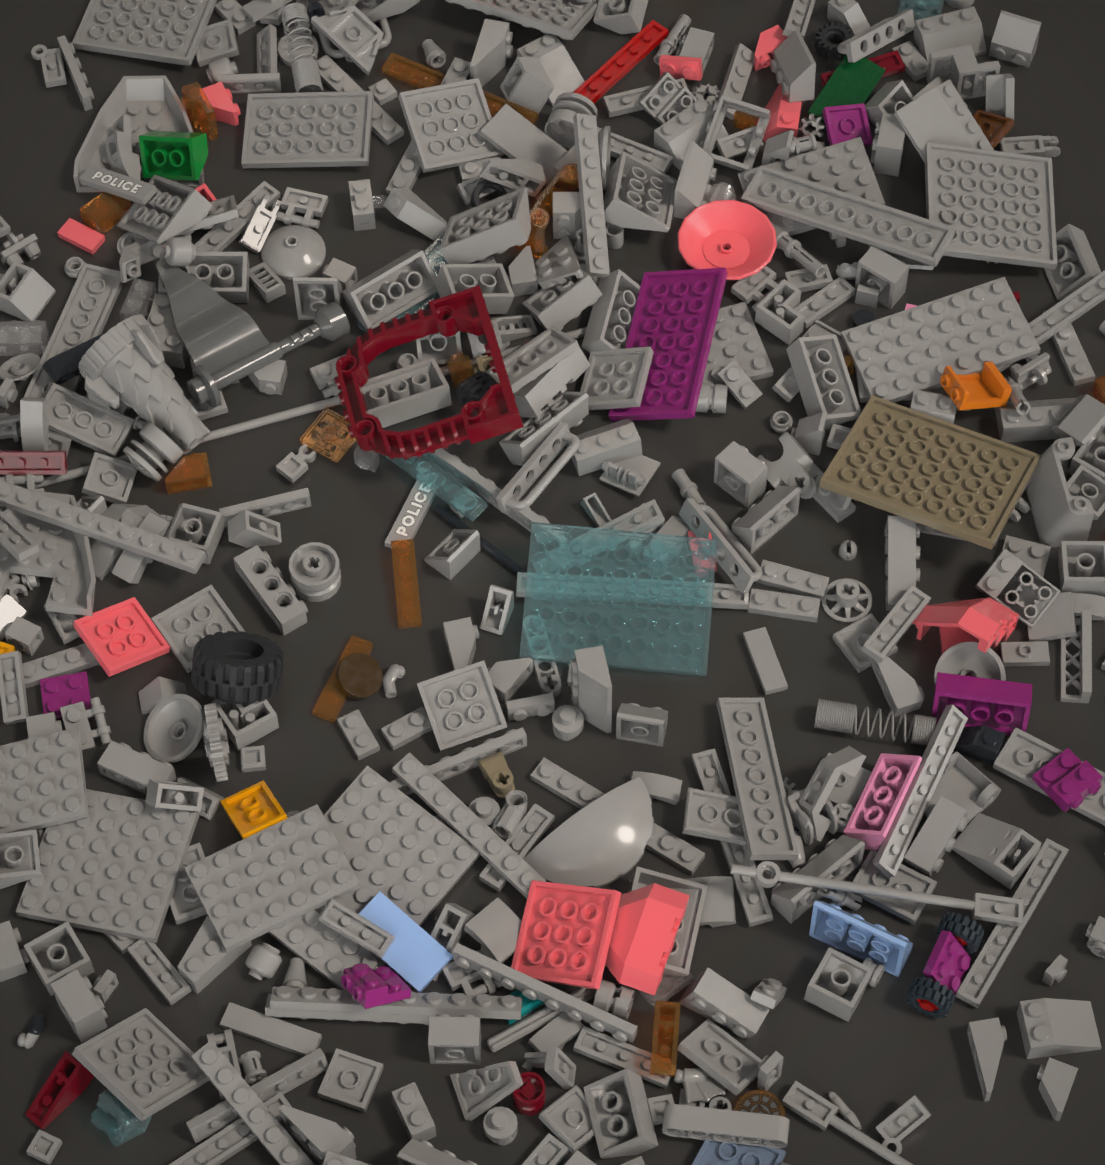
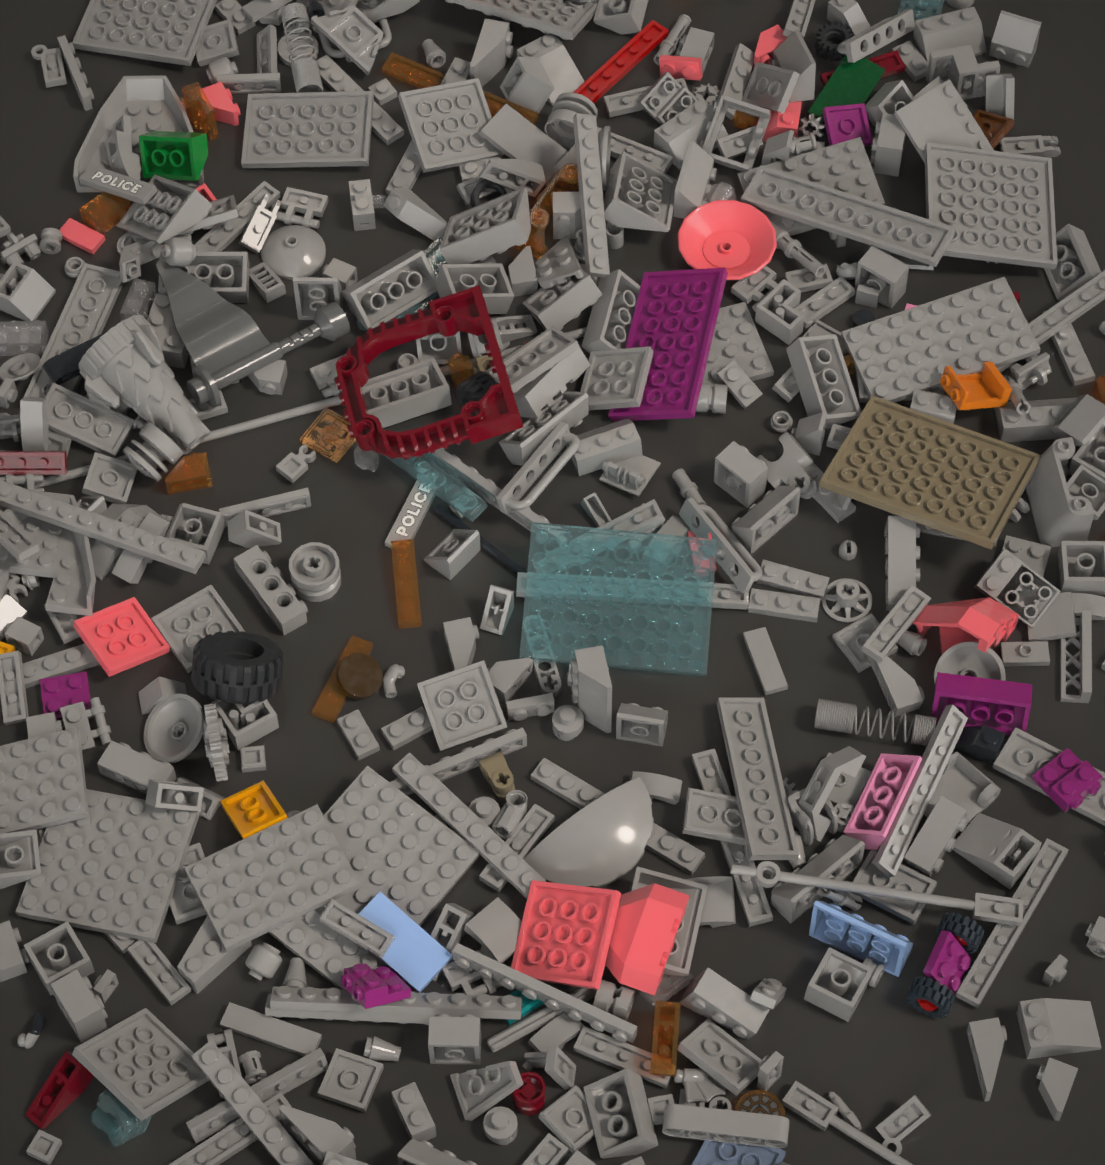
(50, 241): none -> light grey wheel
(380, 1050): none -> light grey cone
(770, 87): none -> light grey plate
(913, 643): none -> light grey cone

